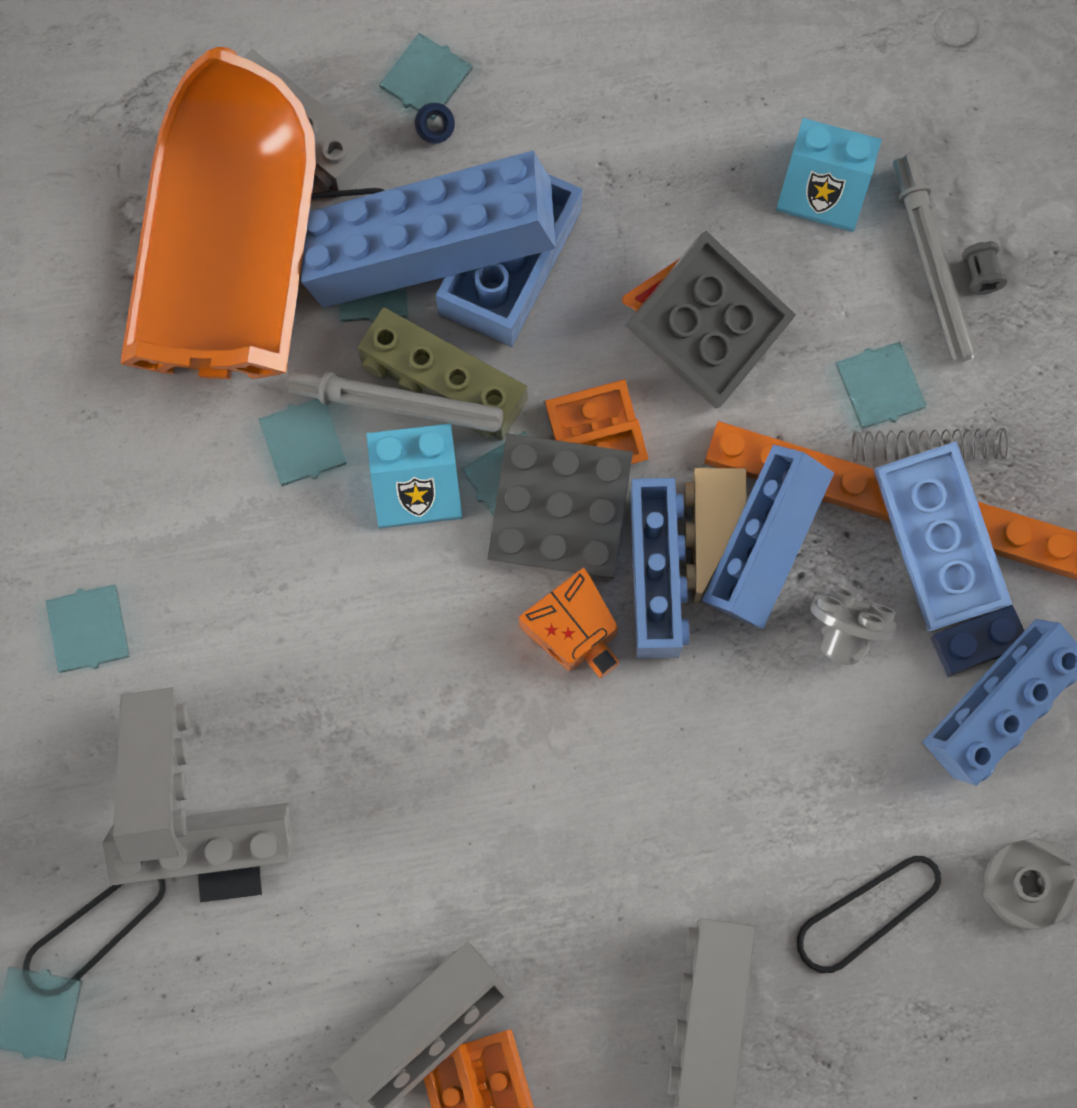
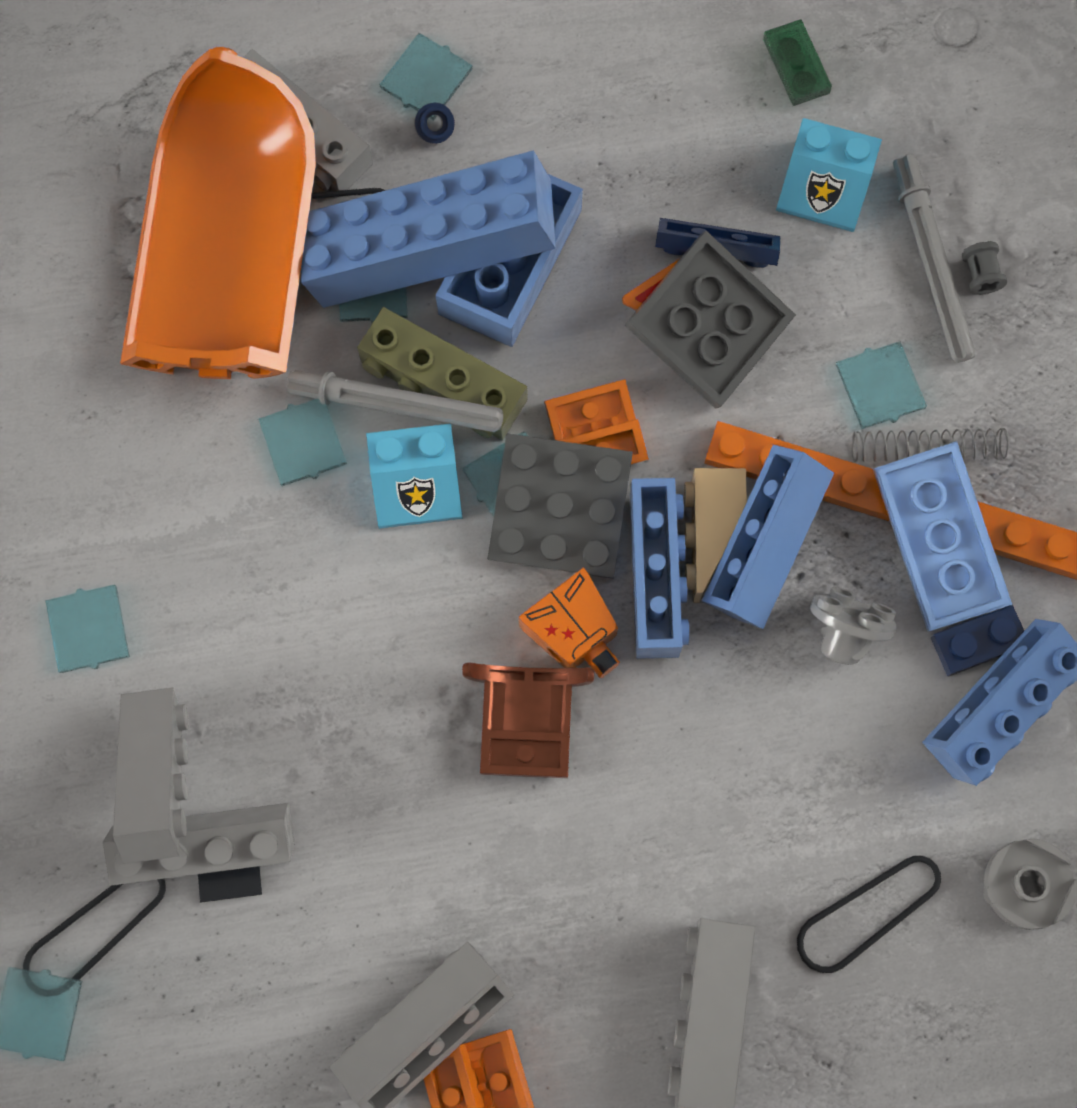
(526, 718): none -> copper piece
(751, 247): none -> dark blue plate
(797, 62): none -> clear green plate

